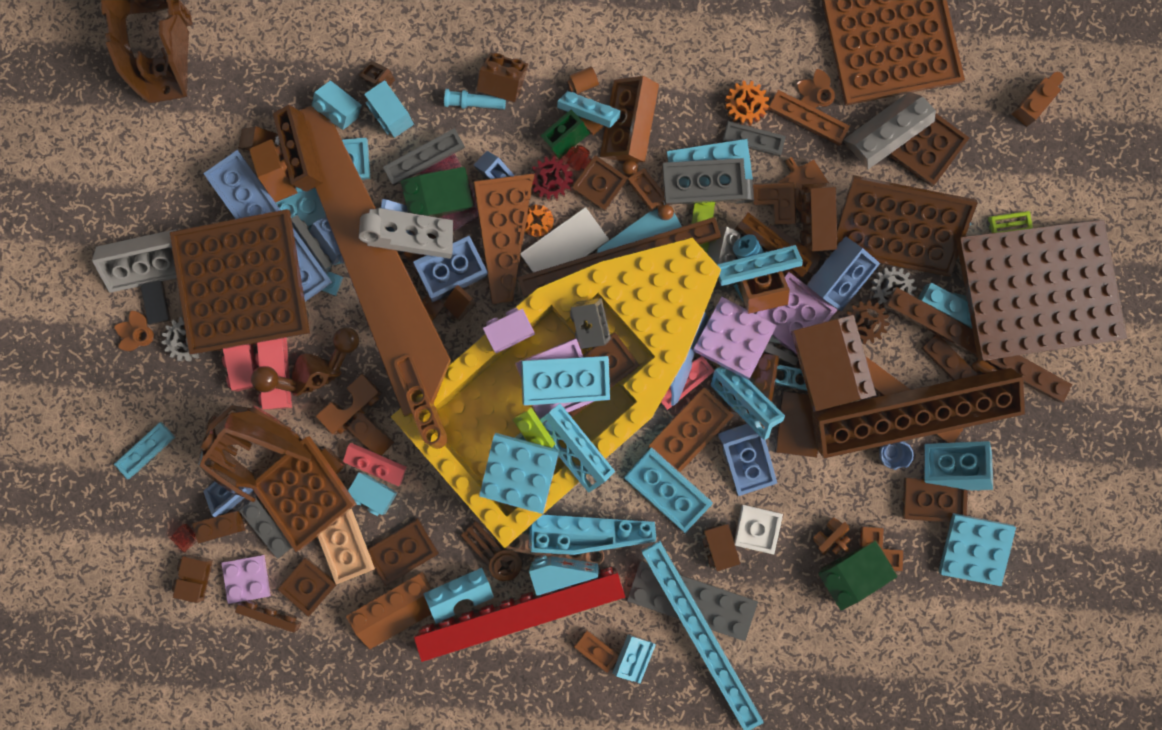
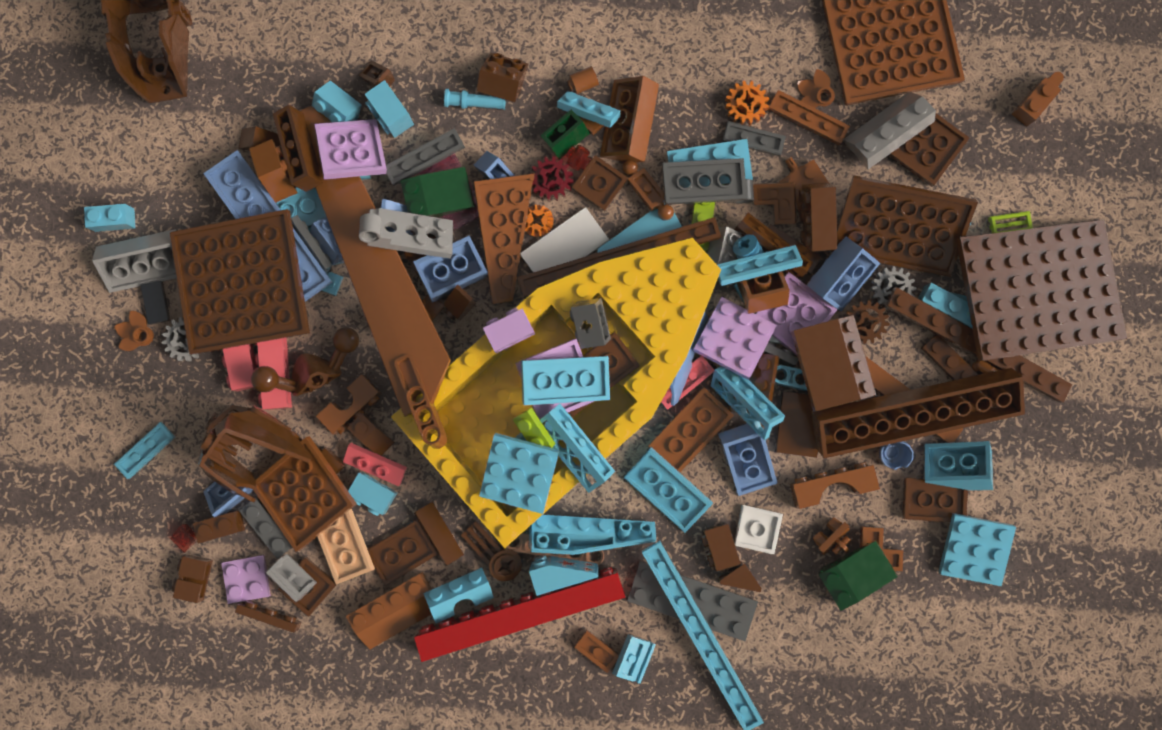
(109, 217): none -> medium azure brick
(291, 577): none -> light grey hinge
(350, 149): none -> lavender plate
(438, 533): none -> reddish brown tile
(740, 578): none -> reddish brown slope
(859, 479): none -> dark orange arch

